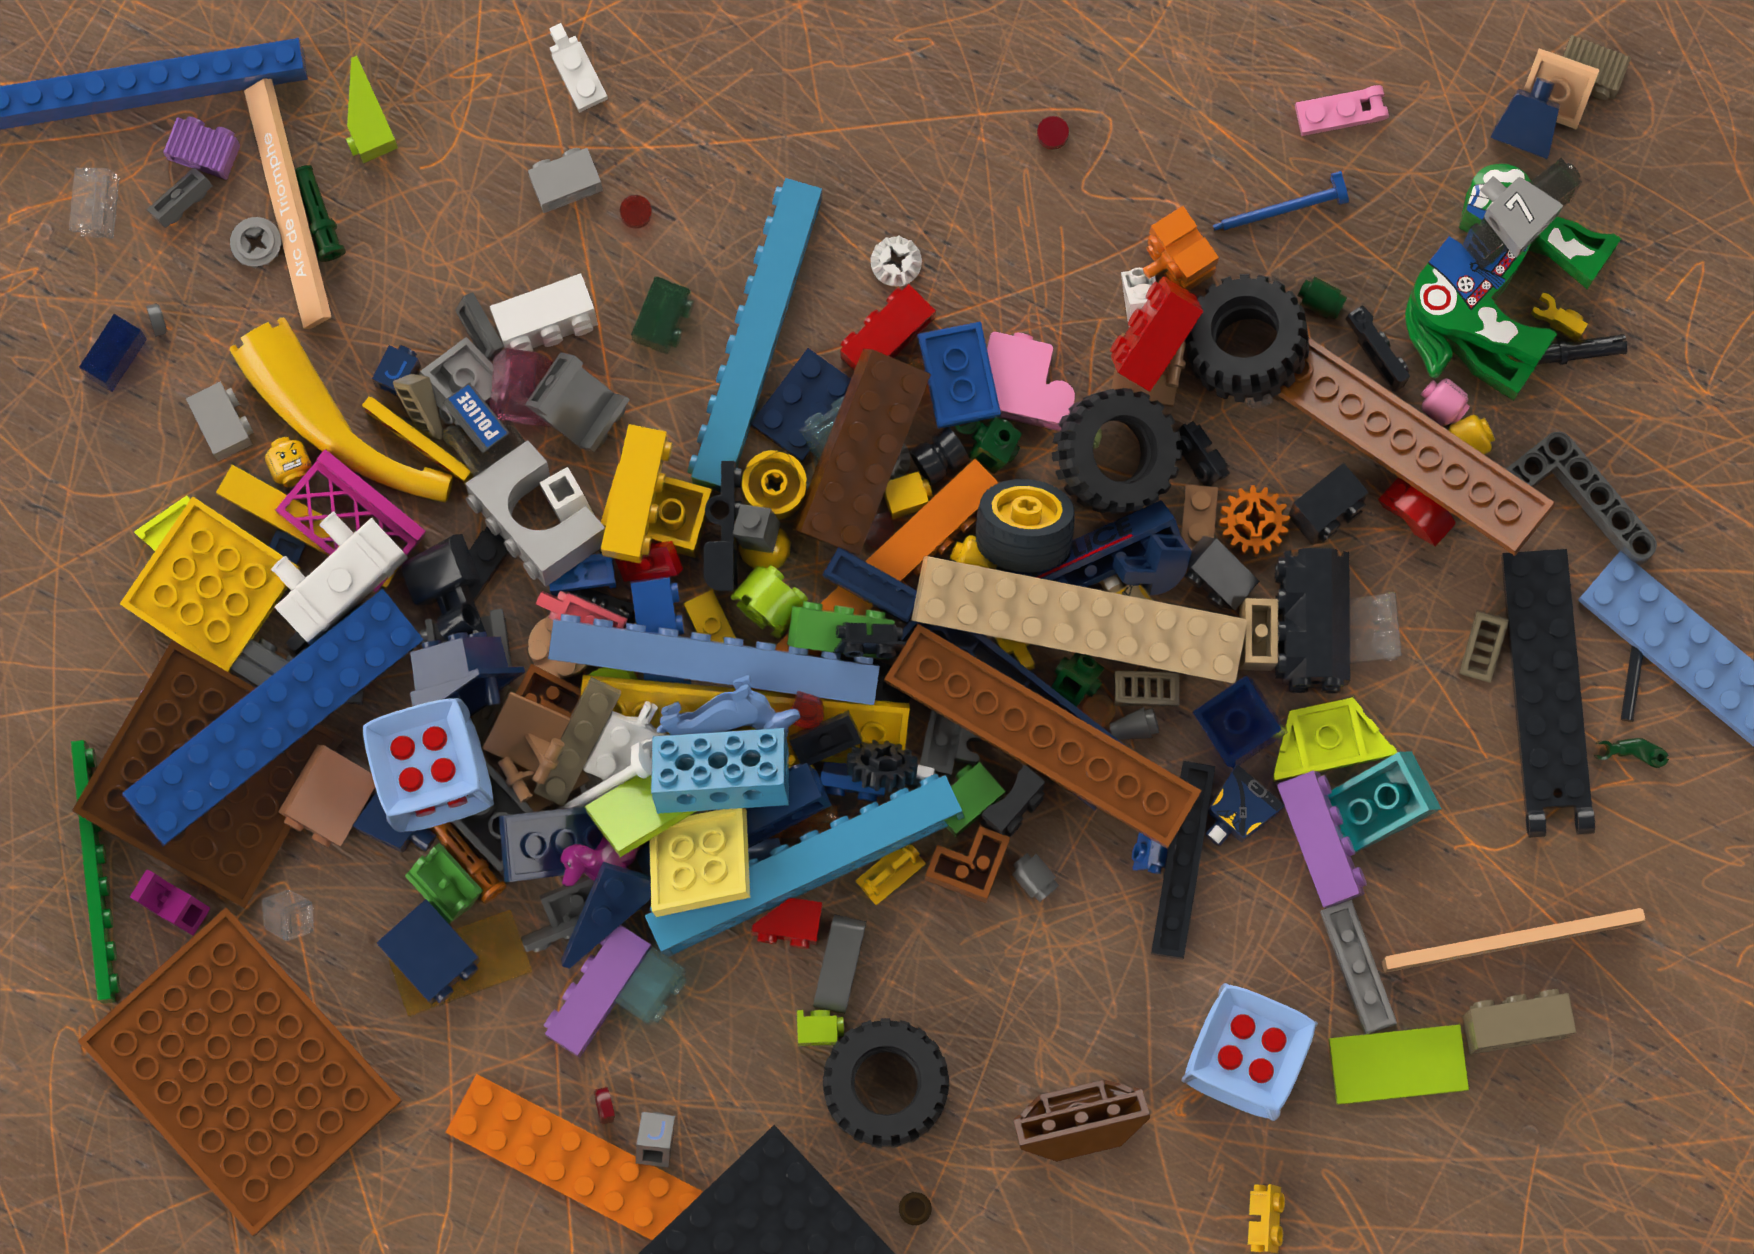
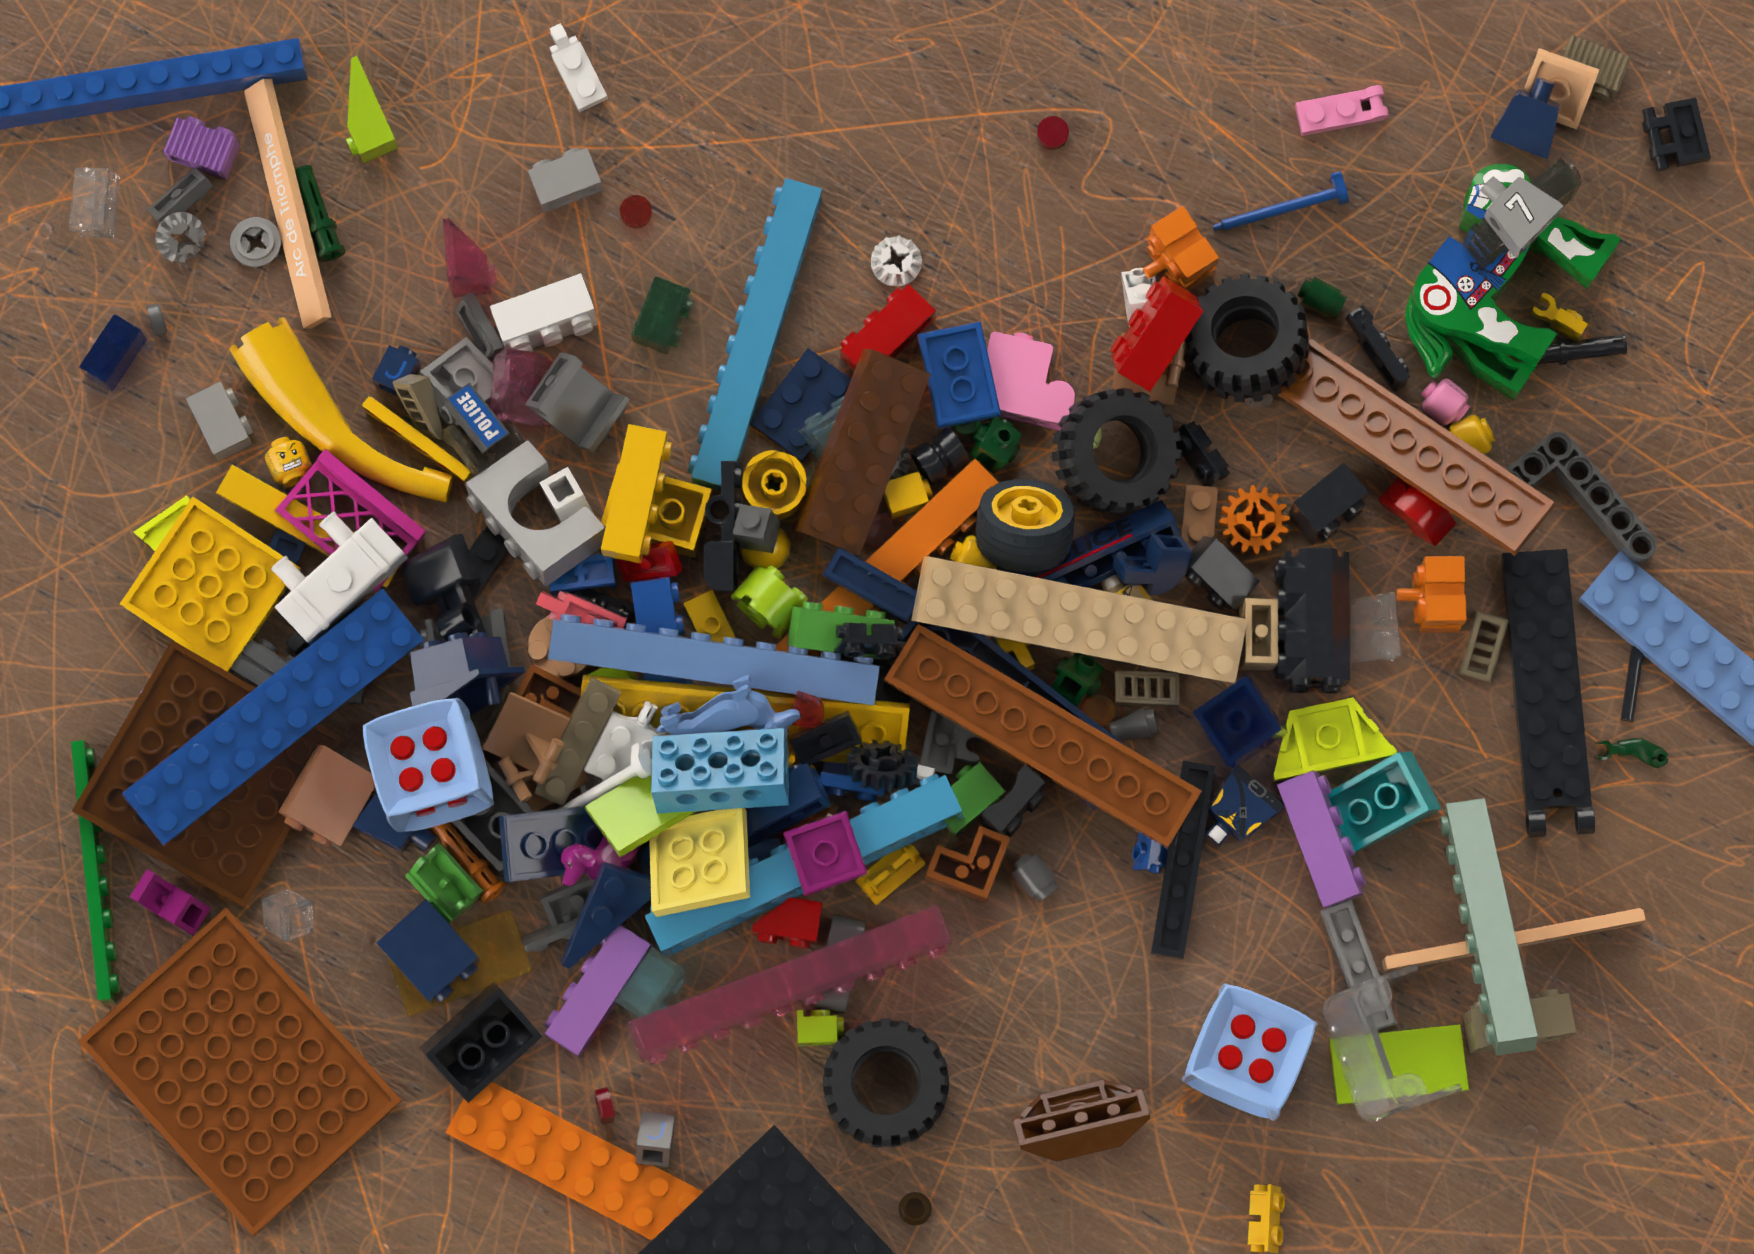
(176, 224): none -> light grey gear
(466, 264): none -> clear pink slope
(480, 1042): none -> black slope
(789, 984): none -> clear pink brick
(825, 853): none -> magenta tile
(1362, 1055): none -> clear windscreen
(1438, 593): none -> orange brick
(1489, 927): none -> brick
(1685, 130): none -> black plate

